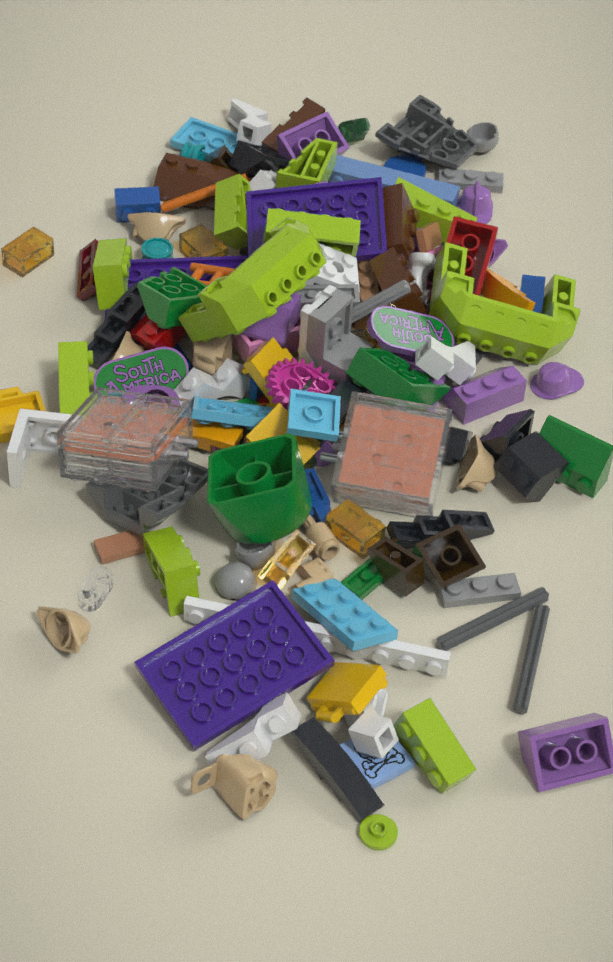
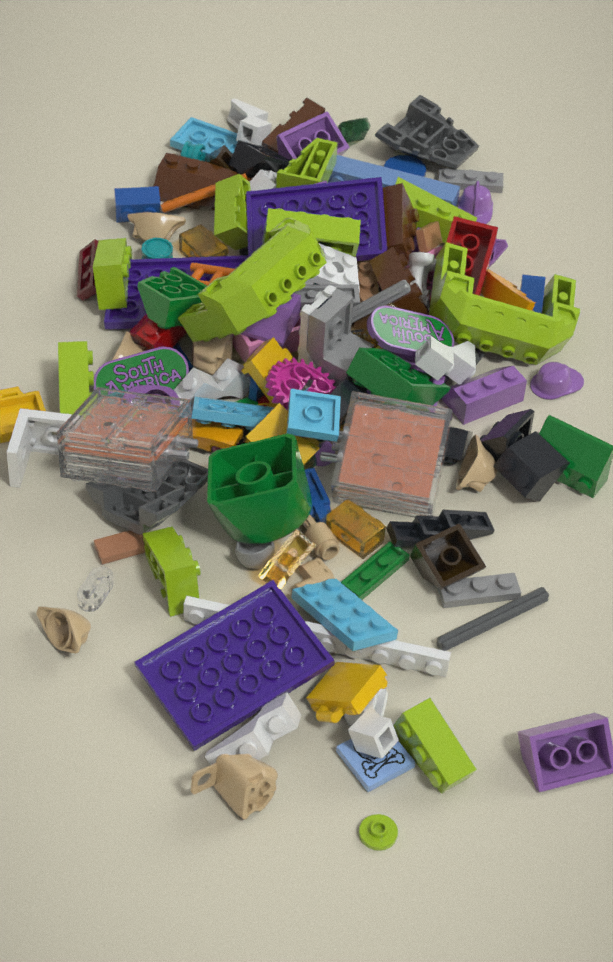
(27, 251): clear yellow brick -> none
(120, 318): black slope -> none
(235, 580): light grey hair -> none
(337, 768): black slope -> none
(397, 566): dark brown slope -> none
(485, 135): light grey hair -> none
(531, 659): dark grey axle -> none

